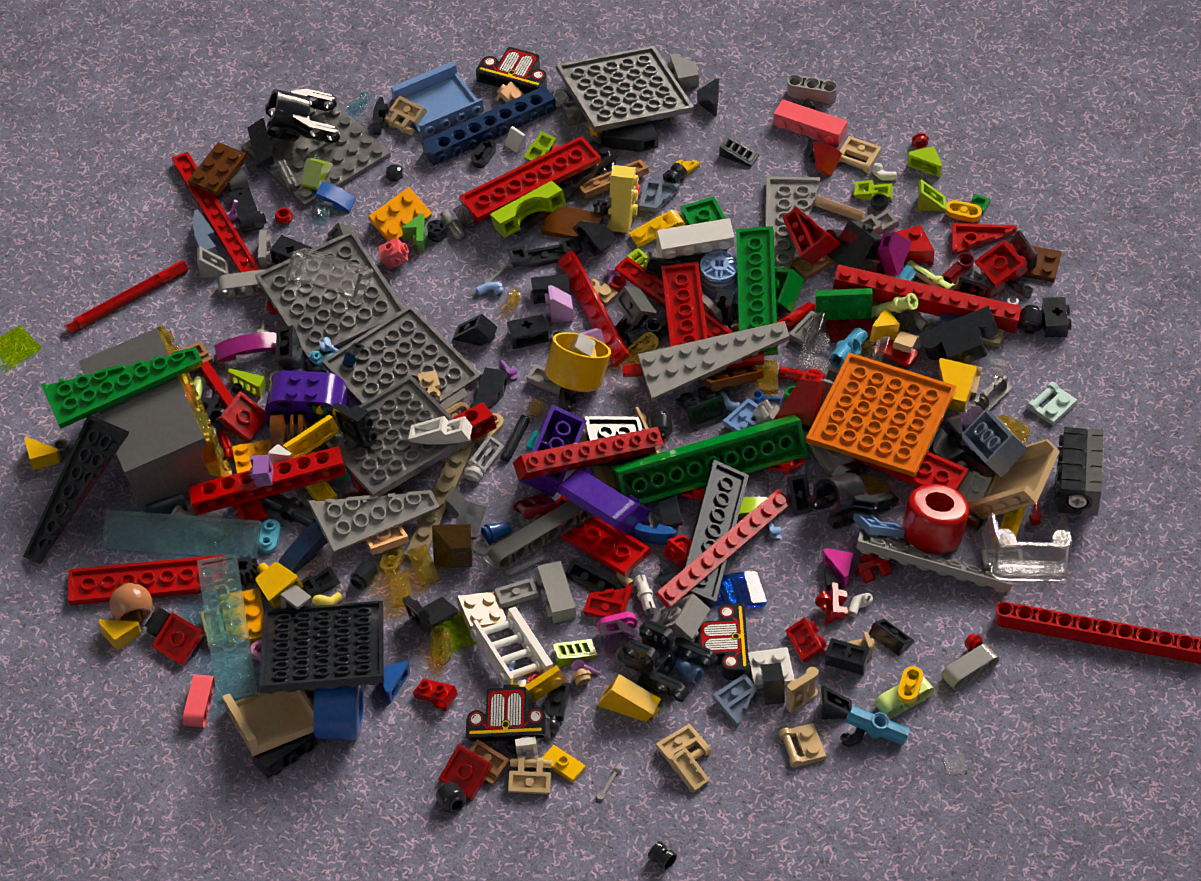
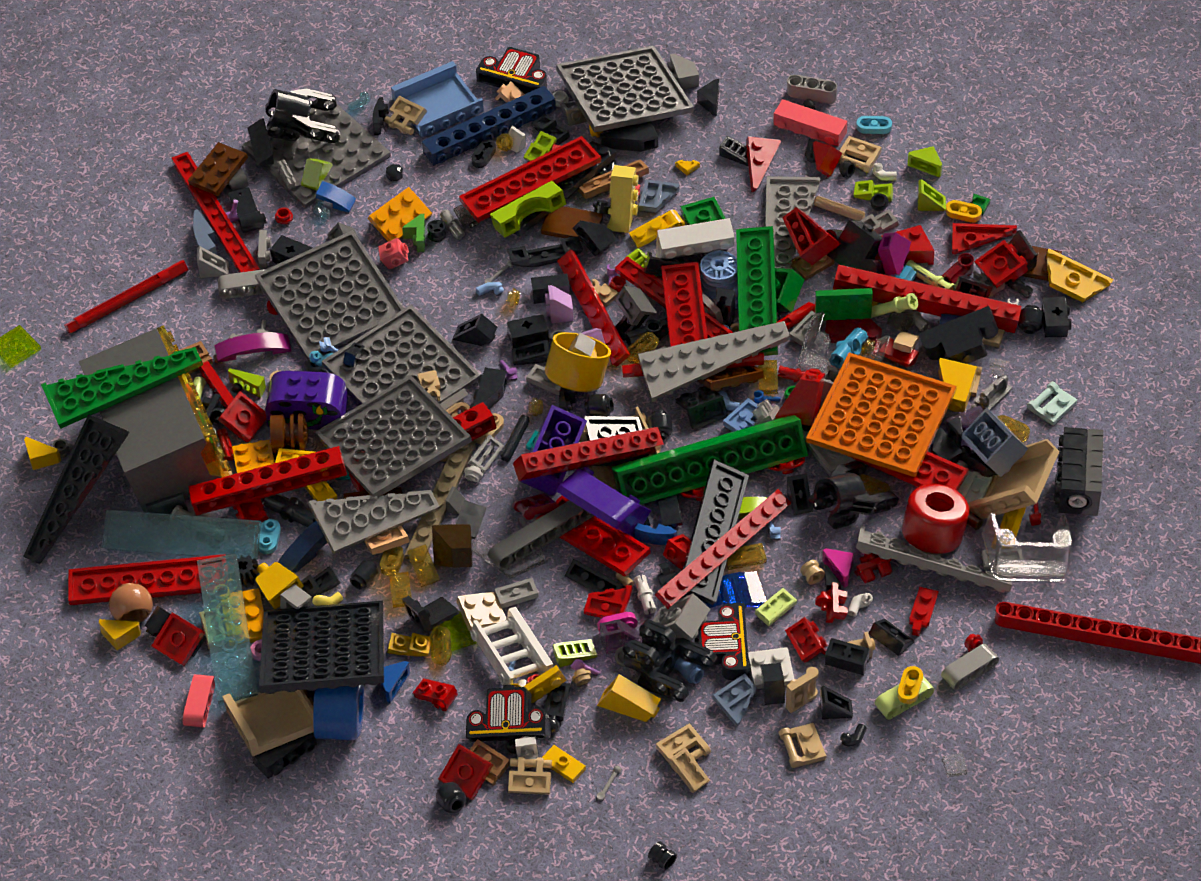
(261, 470): medium lavender brick -> none
(279, 454): white slope -> none
(288, 349): black slope -> none
(312, 437): yellow plate -> none
(329, 272): clear windscreen -> none
(355, 424): black plate -> none
(415, 645): none -> yellow slope
(441, 431): white slope -> none
(495, 530): blue cone -> none
(504, 142): none -> clear yellow plate
(540, 357): none -> black slope
(549, 125): none -> black slope
(555, 592): light grey brick -> none
(599, 405): none -> black head
(675, 174): black wheel -> none
(747, 556): none -> clear yellow plate
(760, 154): none -> wing
(775, 607): none -> yellowish green plate
(812, 572): none -> tan wheel
(847, 168): none -> black plate
(868, 721): dark azure piece -> none
(874, 124): none -> medium azure plate
(875, 527): medium blue plate -> none
(885, 326): yellow slope -> none
(920, 140): red plate -> none
(923, 609): none -> red hinge
(1074, 278): none -> yellow wing

